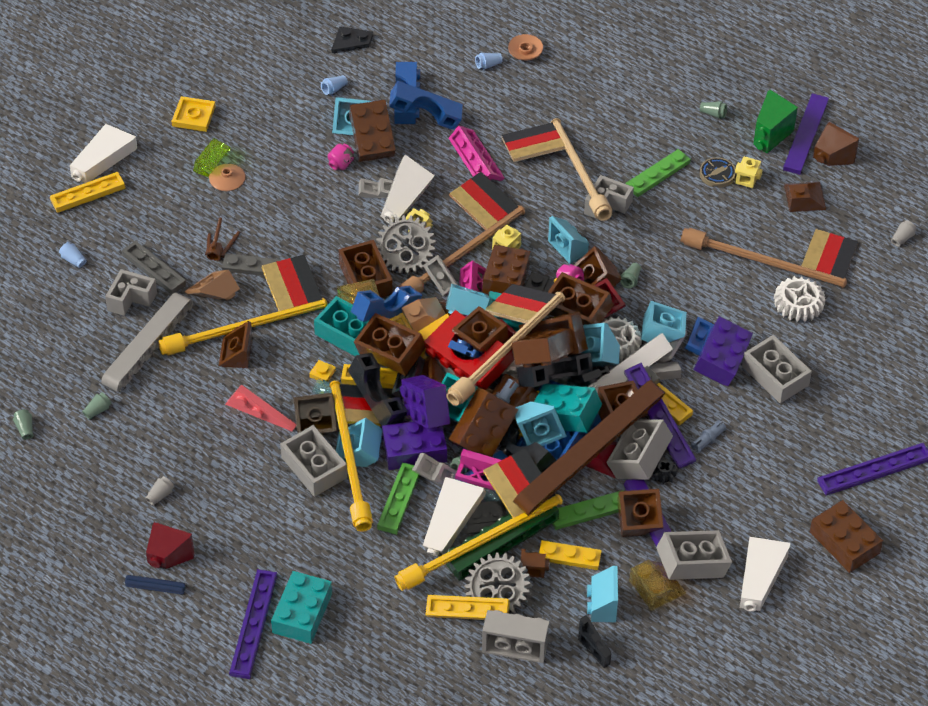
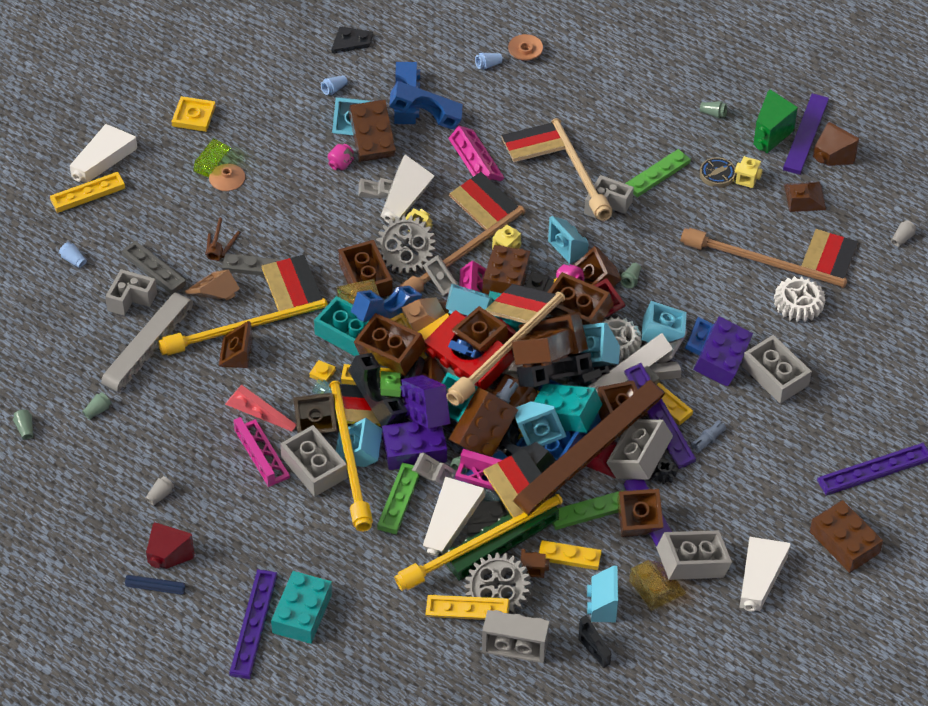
(257, 454): none -> dark pink fence
(390, 384): none -> bright green plate

